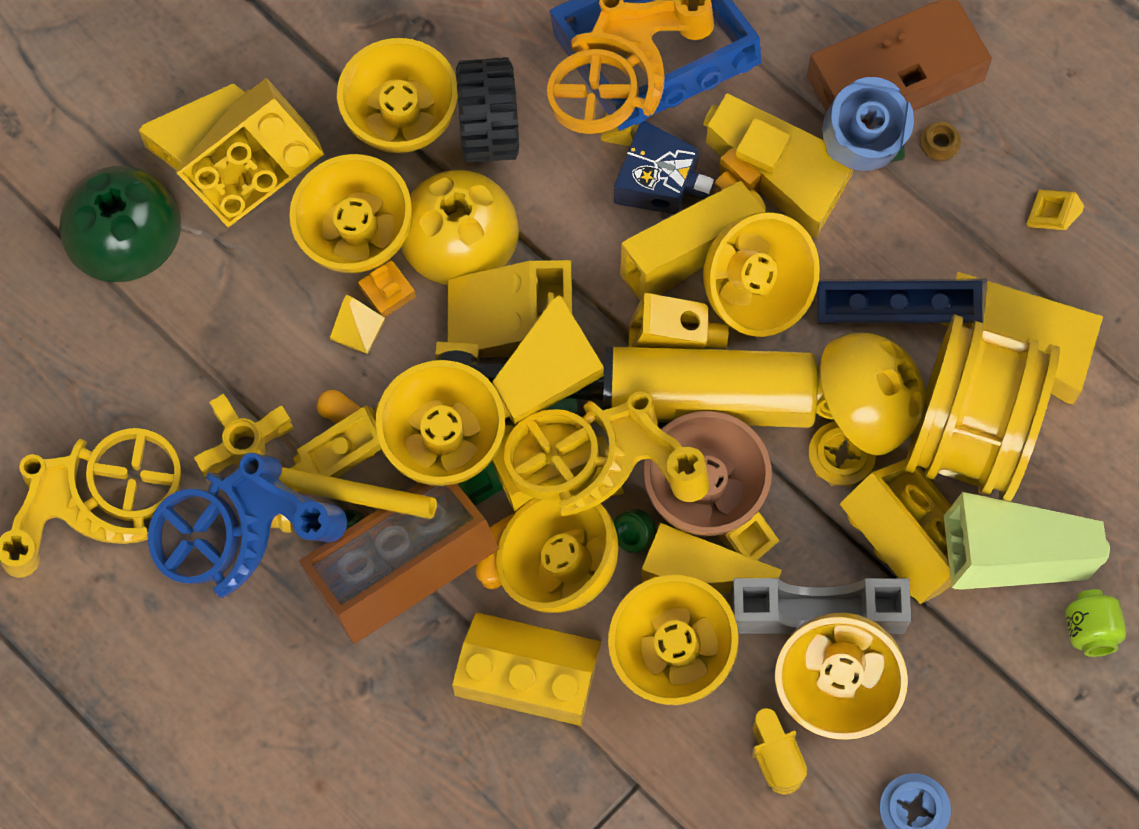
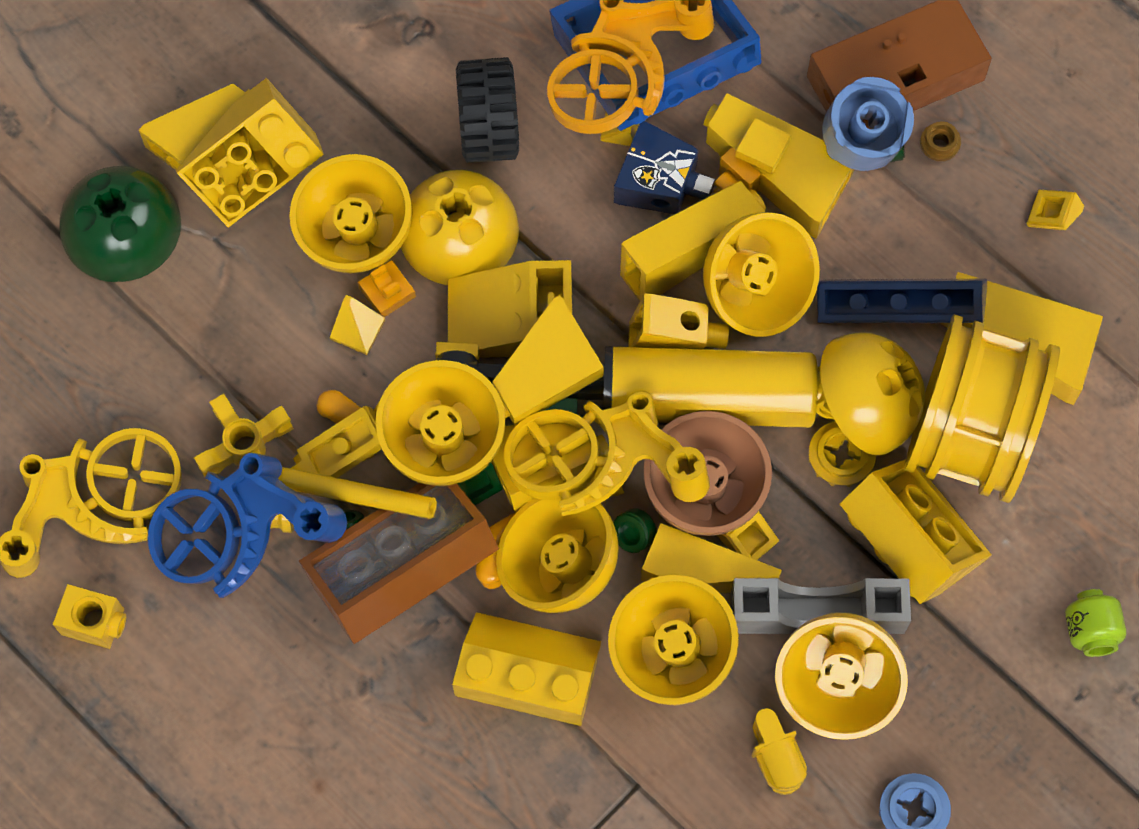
(77, 604): none -> yellow brick
(389, 79): yellow piece -> none
(1019, 544): yellowish green slope -> none

